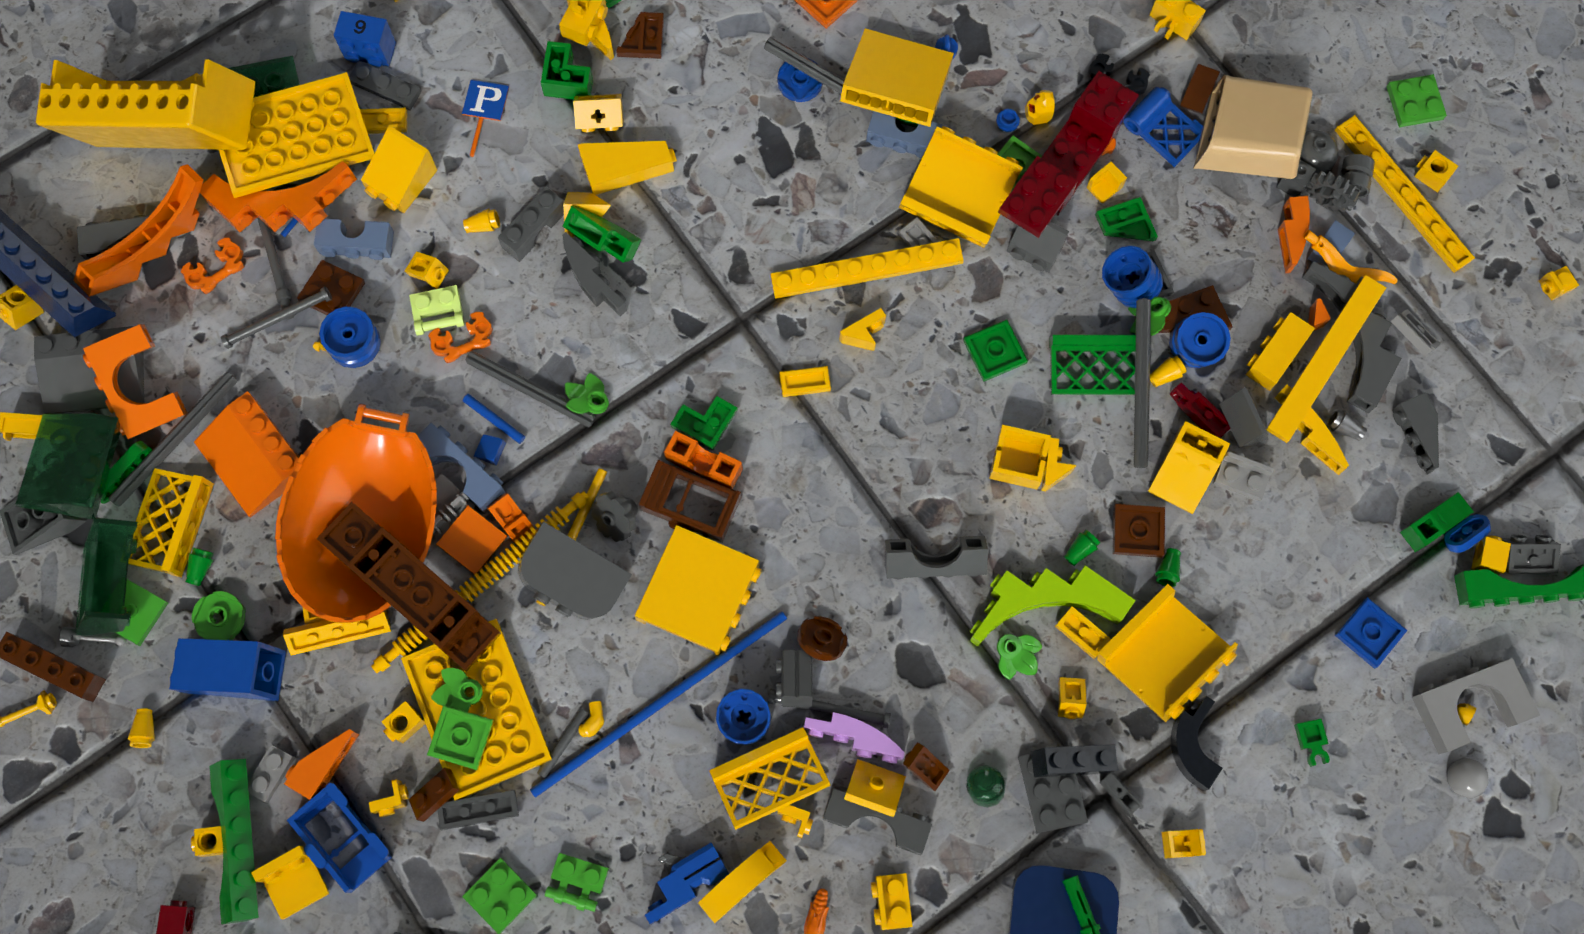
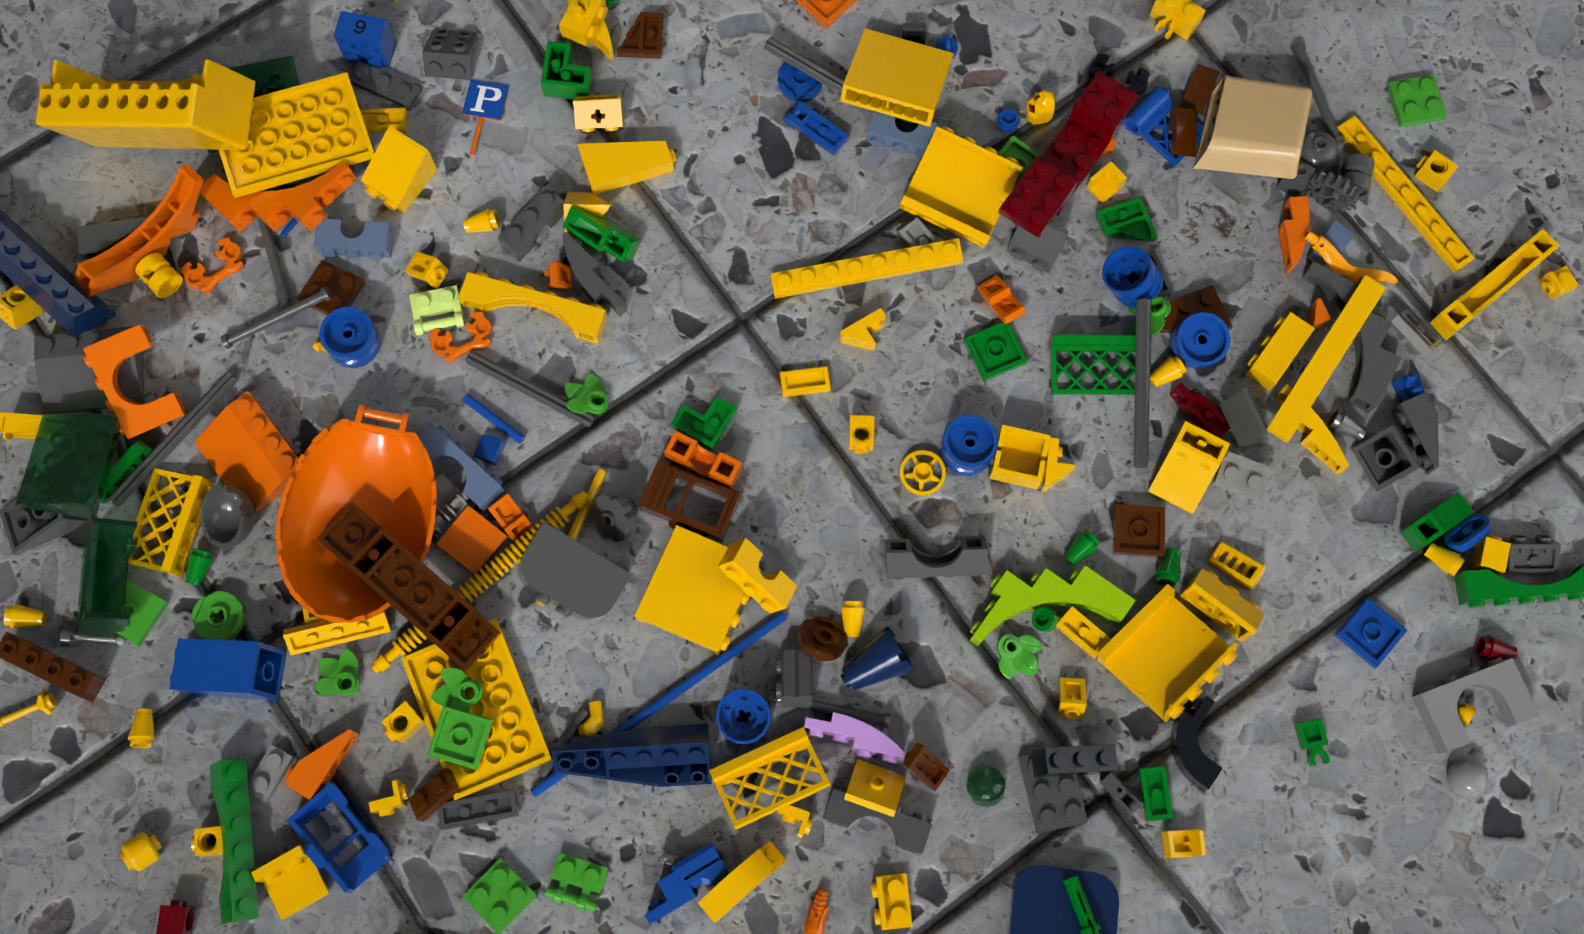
(22, 617): none -> yellow cone
(140, 851): none -> yellow head
(158, 275): none -> yellow wheel
(227, 515): none -> dark grey cylinder
(336, 672): none -> bright green plate
(449, 54): none -> dark grey bracket
(486, 294): none -> yellow arch
(560, 277): none -> orange tile
(641, 756): none -> dark blue wedge
(742, 566): none -> yellow arch
(816, 128): none -> blue plate
(852, 617): none -> yellow cone
(864, 424): none -> yellow brick
(877, 662): none -> dark blue cone
(914, 32): none -> black tile
(922, 472): none -> yellow wheel
(956, 443): none -> blue wheel
(1001, 301): none -> orange slope
(1045, 619): none -> green tile
(1155, 793): none -> green plate
(1184, 131): none -> reddish brown slope
(1223, 605): none -> yellow slope
(1232, 572): none -> yellow slope
(1299, 50): none -> dark grey bar
(1386, 458): none -> dark grey slope
(1408, 387): none -> blue tile
(1445, 559): none -> yellow cone
(1492, 648): none -> dark red cone
(1494, 284): none -> yellow arch

